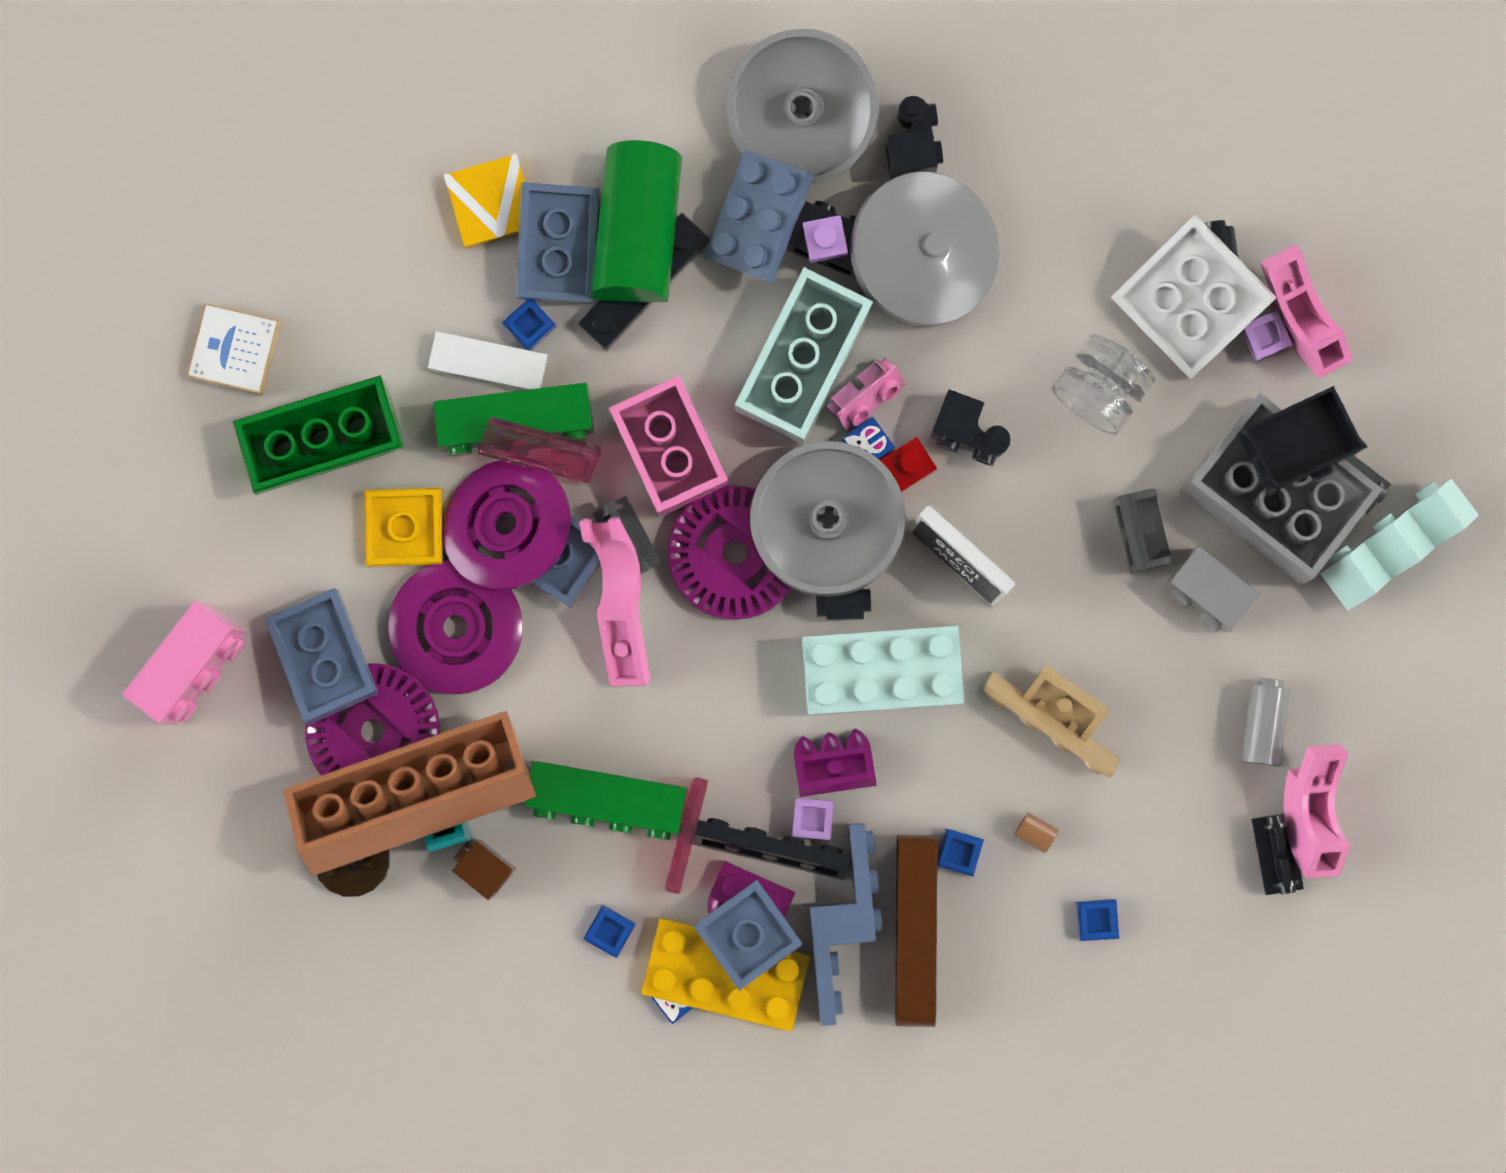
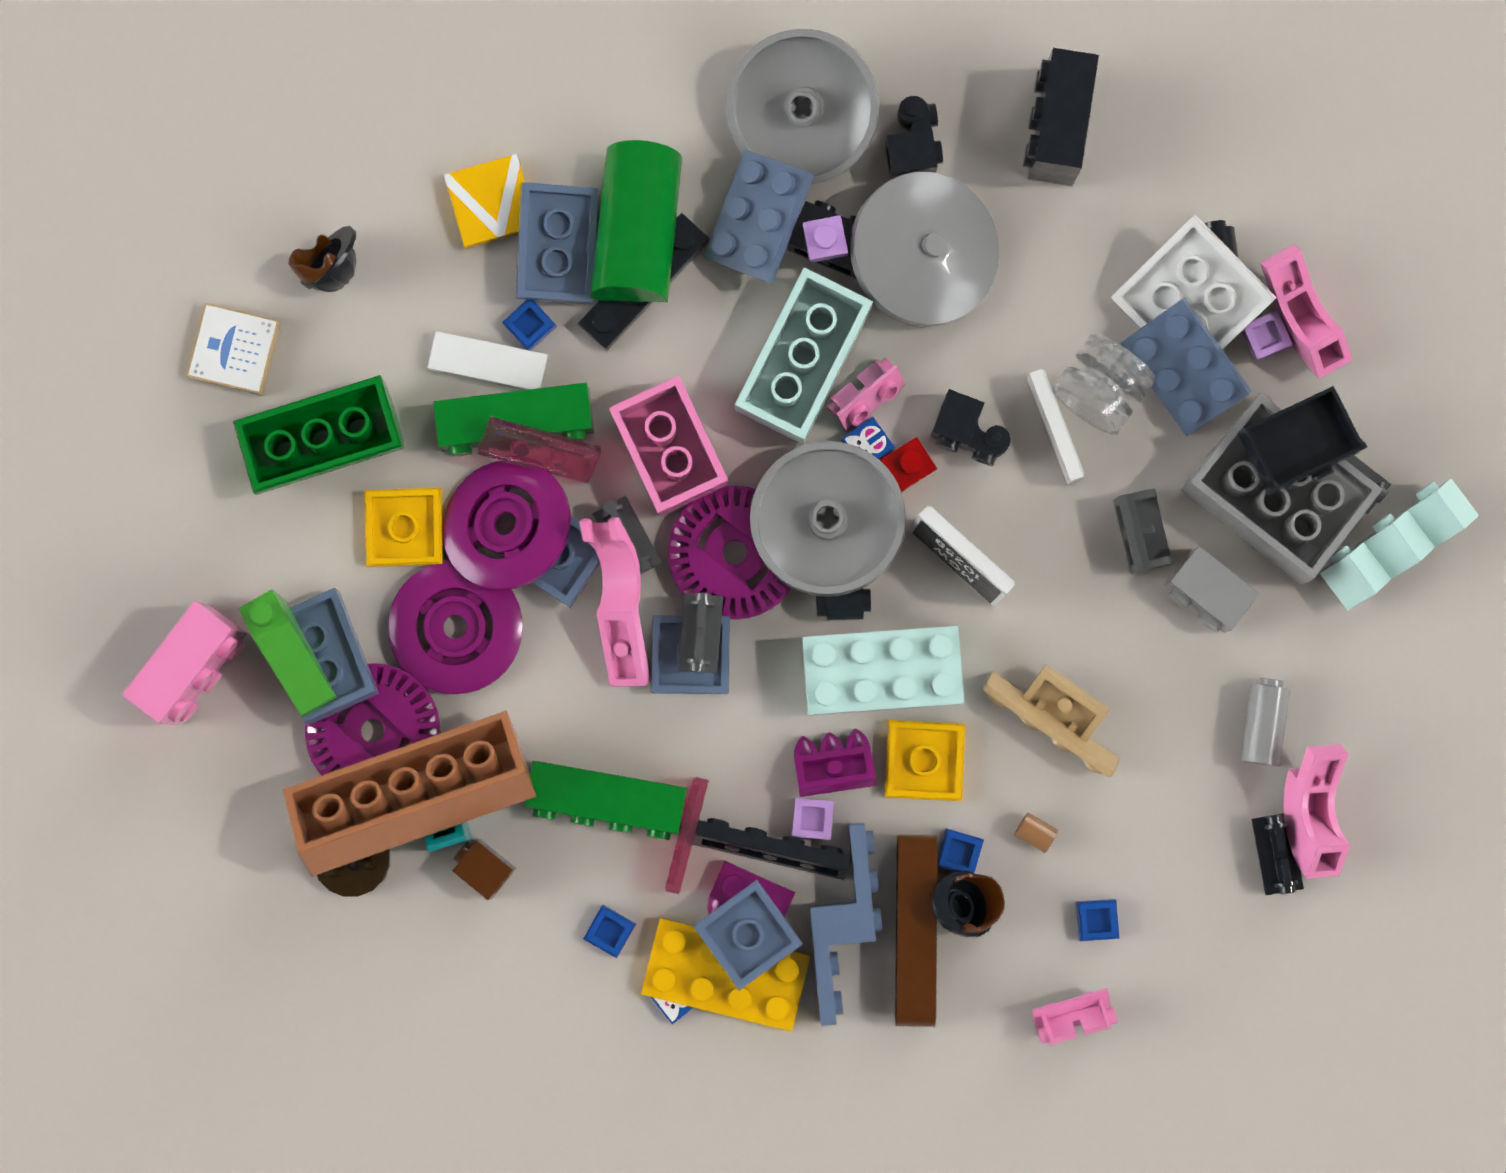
(287, 651): none -> bright green slope
(329, 263): none -> black piece
(665, 660): none -> sand blue plate
(700, 633): none -> dark grey hinge
(924, 760): none -> yellow tile
(967, 903): none -> black piece
(1055, 426): none -> white tile
(1057, 1020): none -> bright pink hinge
(1060, 116): none -> black brick
(1189, 367): none -> sand blue plate

